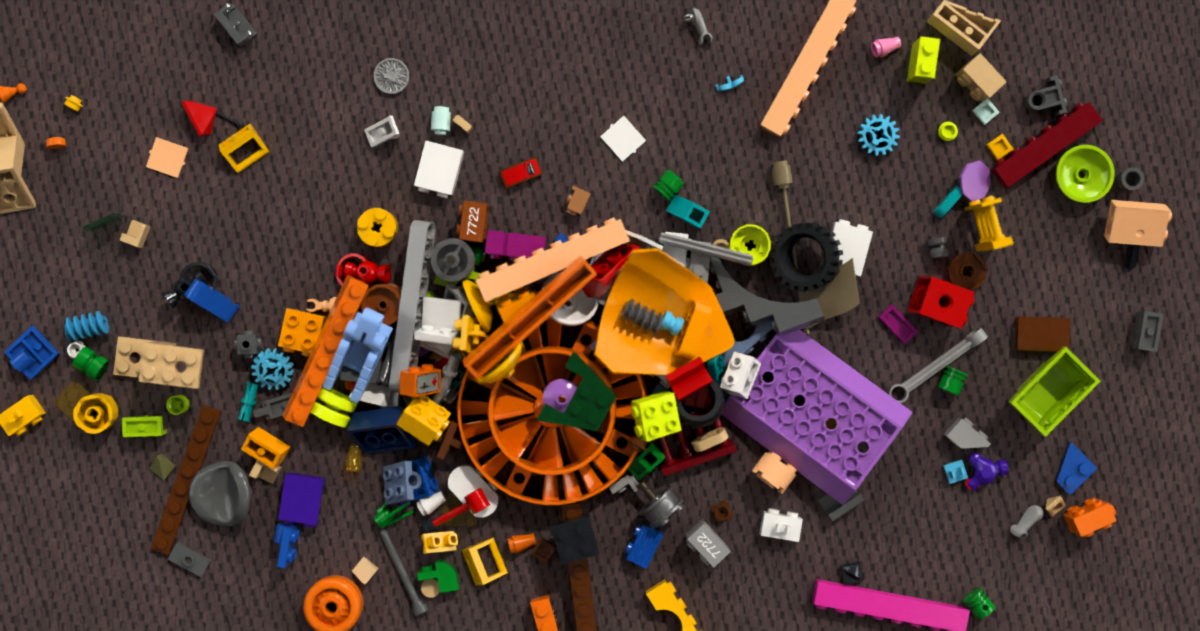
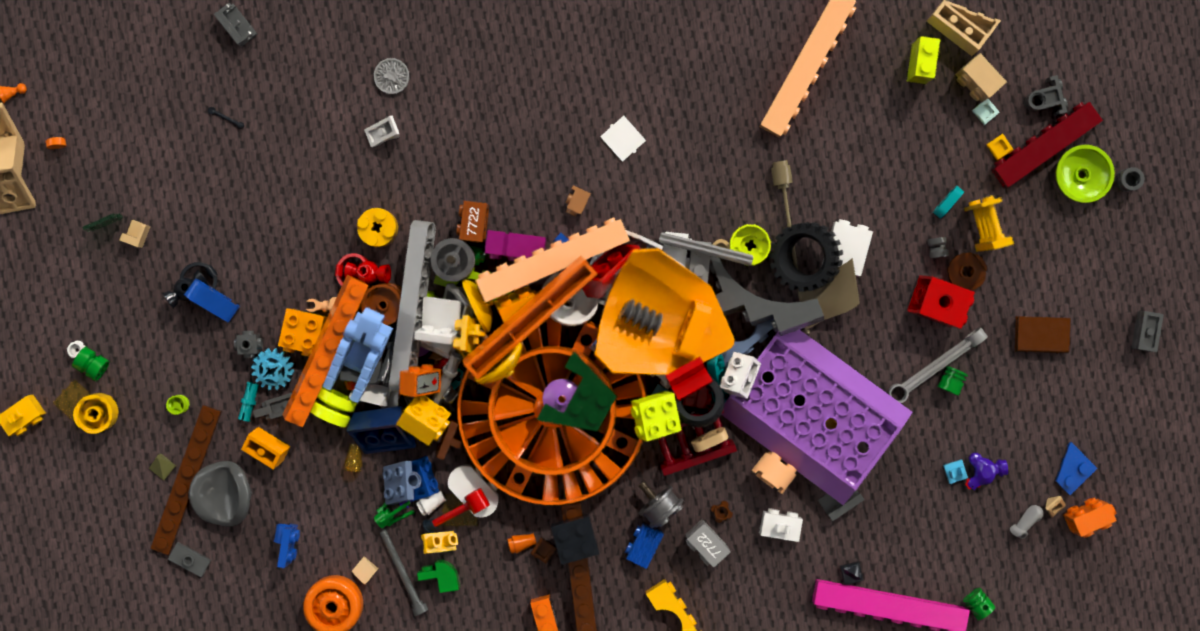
(31, 353): blue plate -> none
(73, 102): yellow plate -> none
(86, 327): dark azure piece -> none
(143, 426): lime panel -> none
(158, 362): tan bracket -> none
(167, 157): light nougat piece -> none
(201, 116): red slope -> none
(238, 140): yellow tile -> none
(264, 472): tan panel -> none
(301, 499): dark purple panel -> none
(430, 587): tan tile -> none
(438, 169): white brick -> none
(440, 120): light aqua brick -> none
(463, 124): tan tile -> none
(475, 564): yellow tile -> none
(520, 172): slope -> none
(620, 485): light grey bracket -> none
(637, 444): reddish brown plate -> none
(646, 461): green brick -> none
(668, 184): green piece -> none
(671, 323): medium azure wheel -> none
(688, 211): teal slope -> none
(697, 20): light grey piece -> none
(730, 85): medium azure piece -> none
(882, 47): bright pink cone -> none
(886, 139): medium azure gear -> none
(898, 324): magenta tile -> none
(947, 131): neon yellow plate -> none
(965, 436): light grey slope -> none
(975, 180): medium lavender piece -> none
(1053, 391): lime container -> none
(1137, 225): light nougat piece -> none

